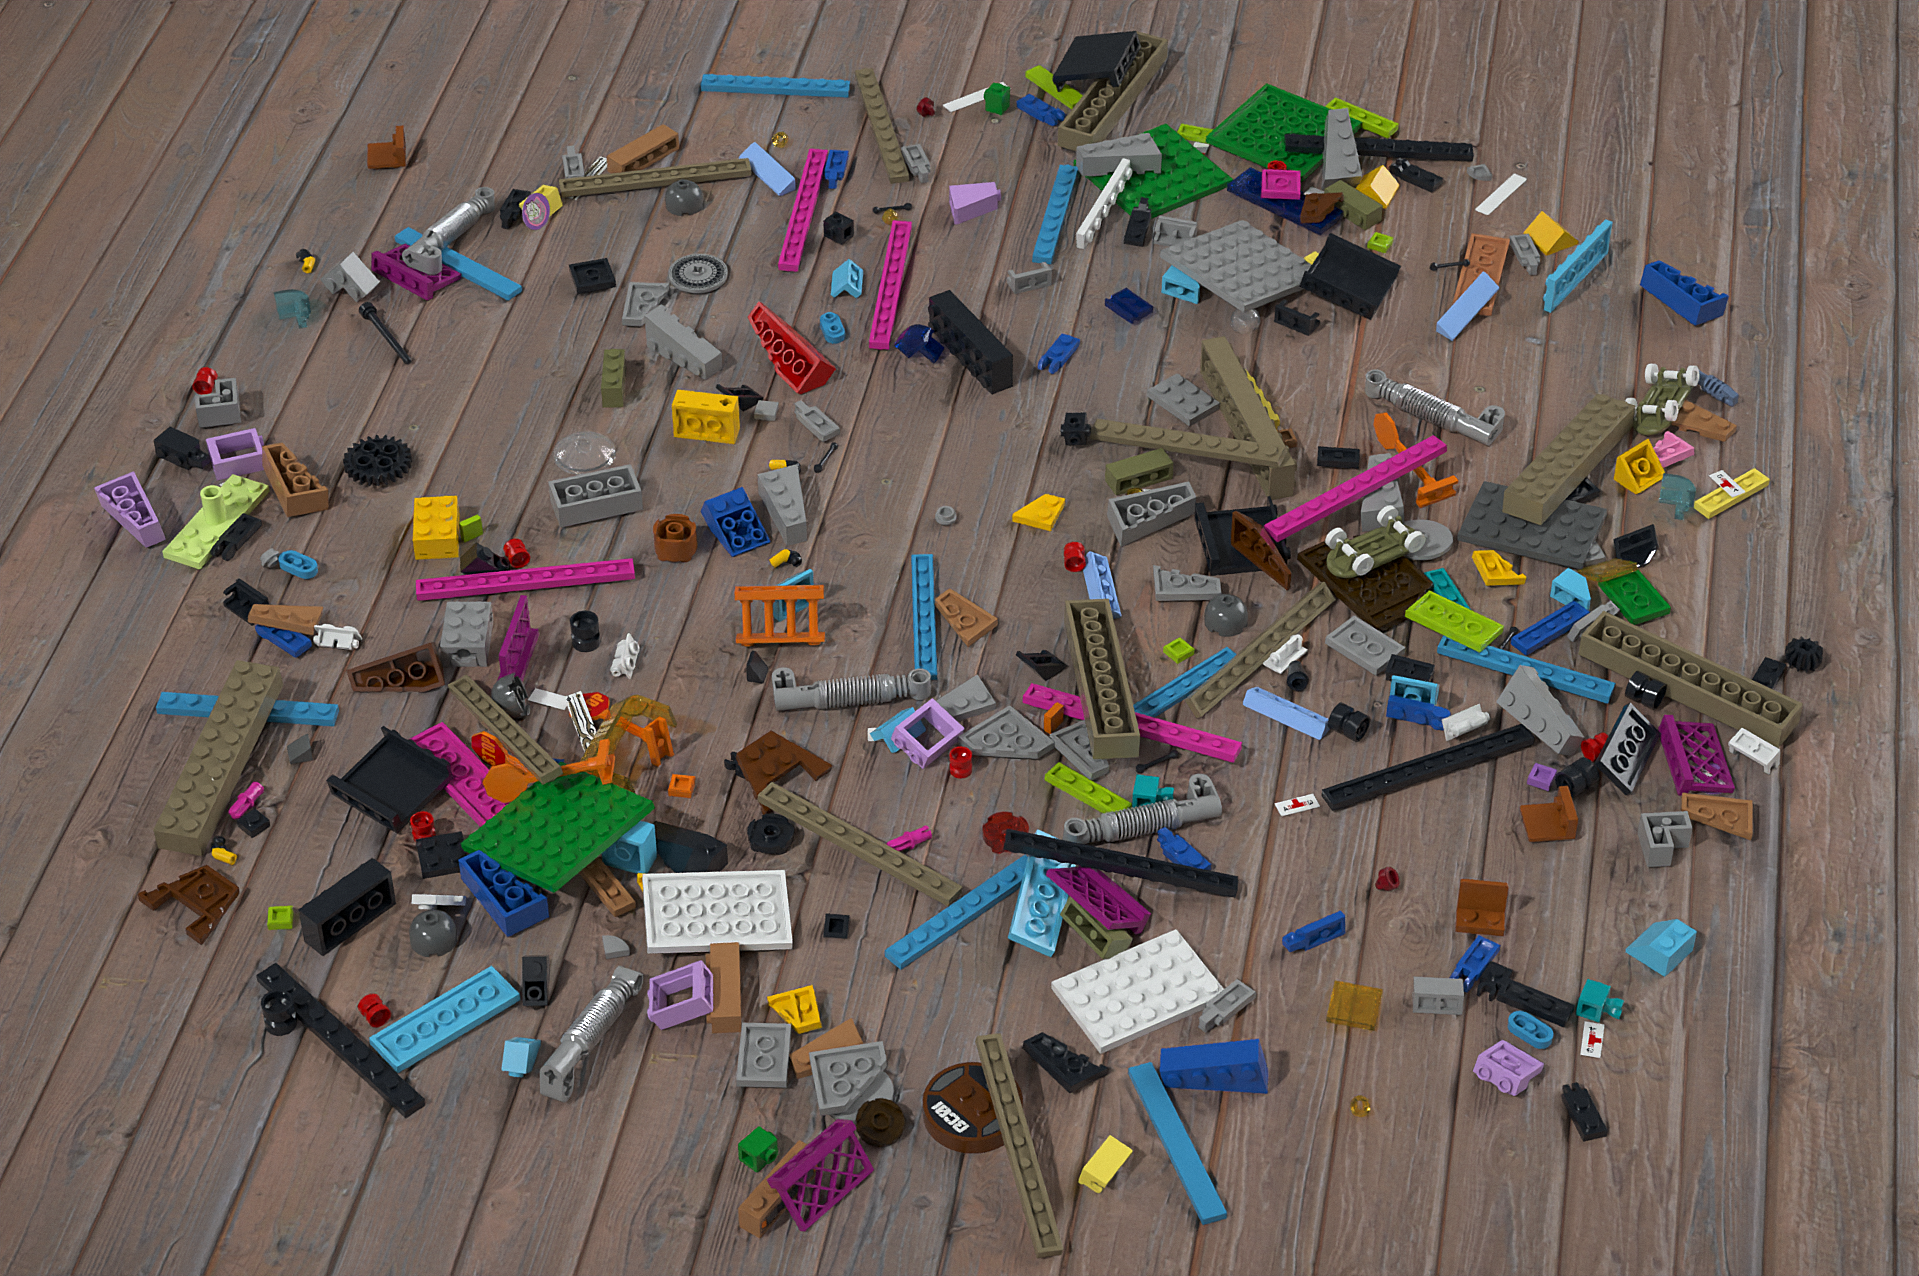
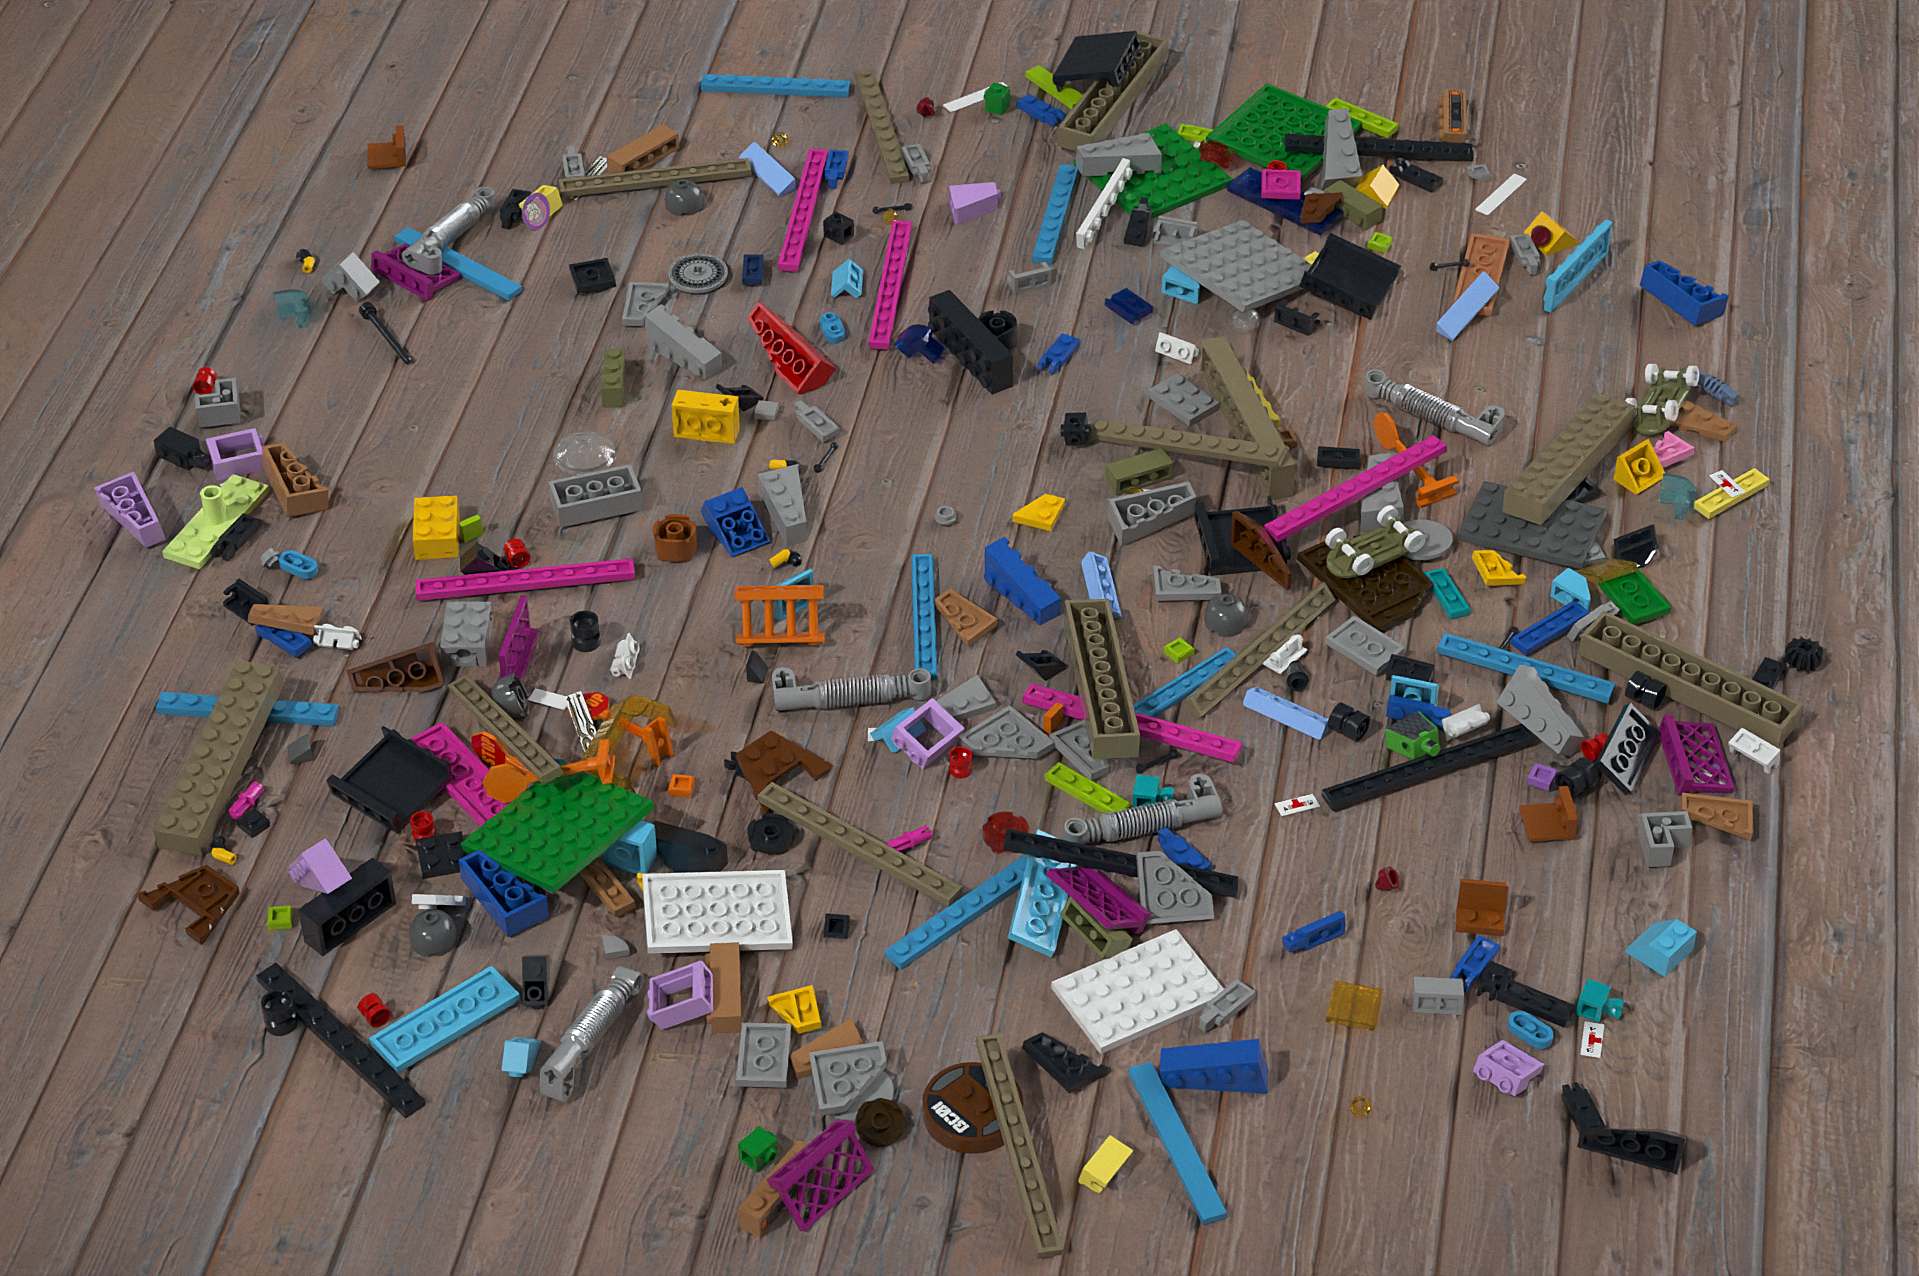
(319, 868): none -> lavender wedge
(377, 460): black gear -> none
(752, 269): none -> dark blue plate
(1002, 326): none -> black brick
(1020, 582): none -> blue wedge
(1074, 556): red wheel -> none
(1170, 891): none -> light grey plate
(1176, 348): none -> white hinge
(1217, 153): none -> clear red plate
(1413, 736): none -> torso
(1452, 116): none -> medium nougat brick
(1454, 621): lime tile -> none
(1540, 235): none -> dark red tile
(1645, 1147): none -> black wedge

